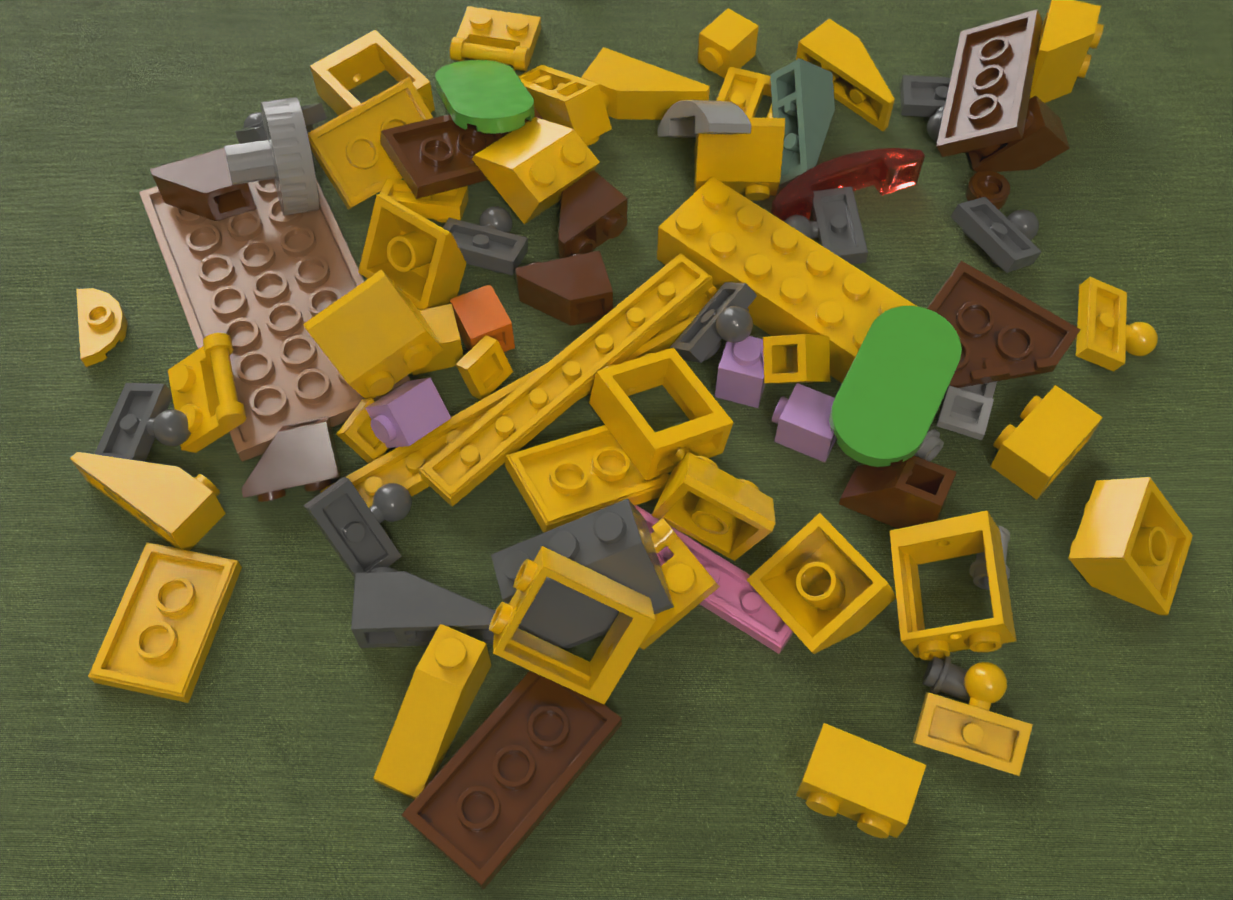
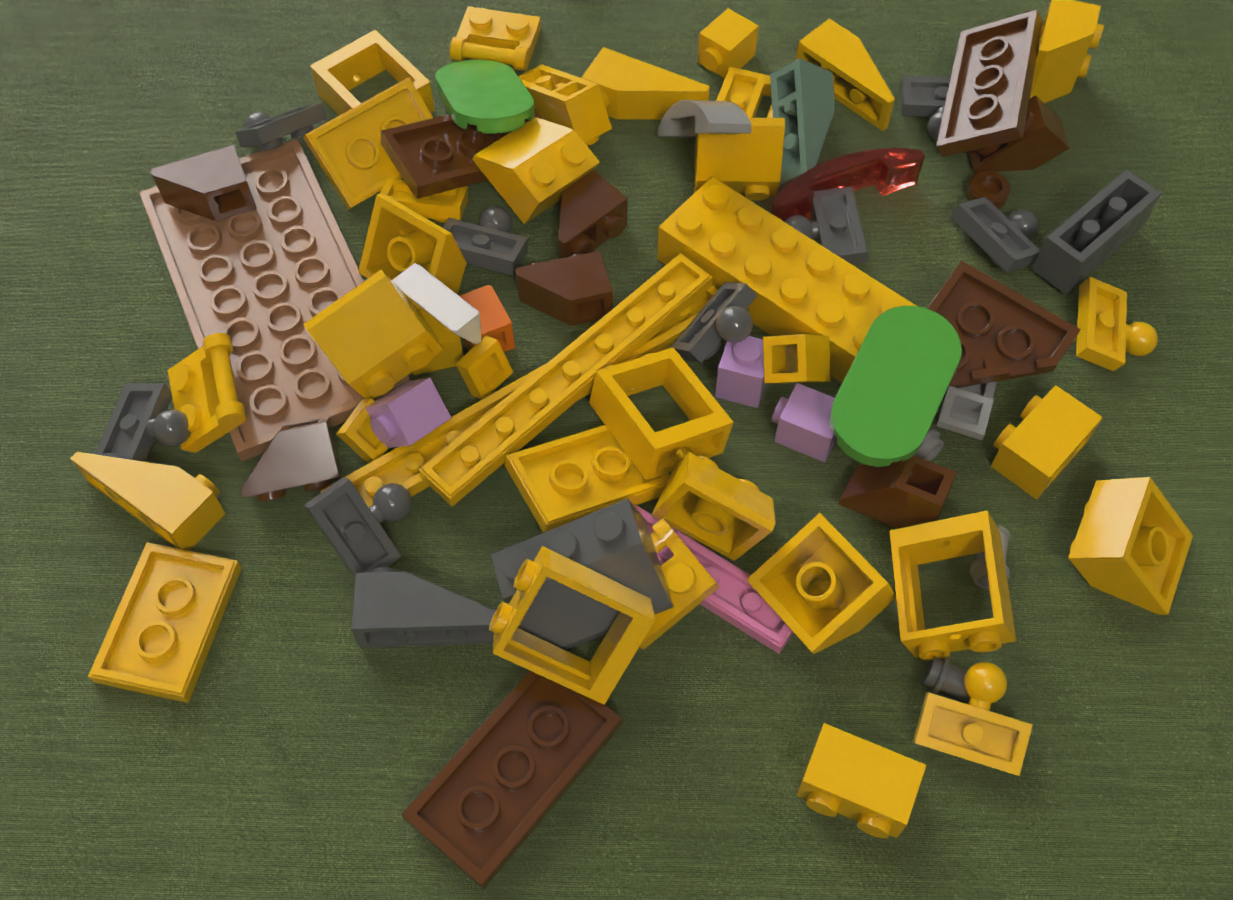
(100, 324): yellow plate -> none
(280, 157): light grey piece -> none
(433, 710): yellow slope -> none
(440, 302): none -> white slope
(1096, 231): none -> dark grey brick

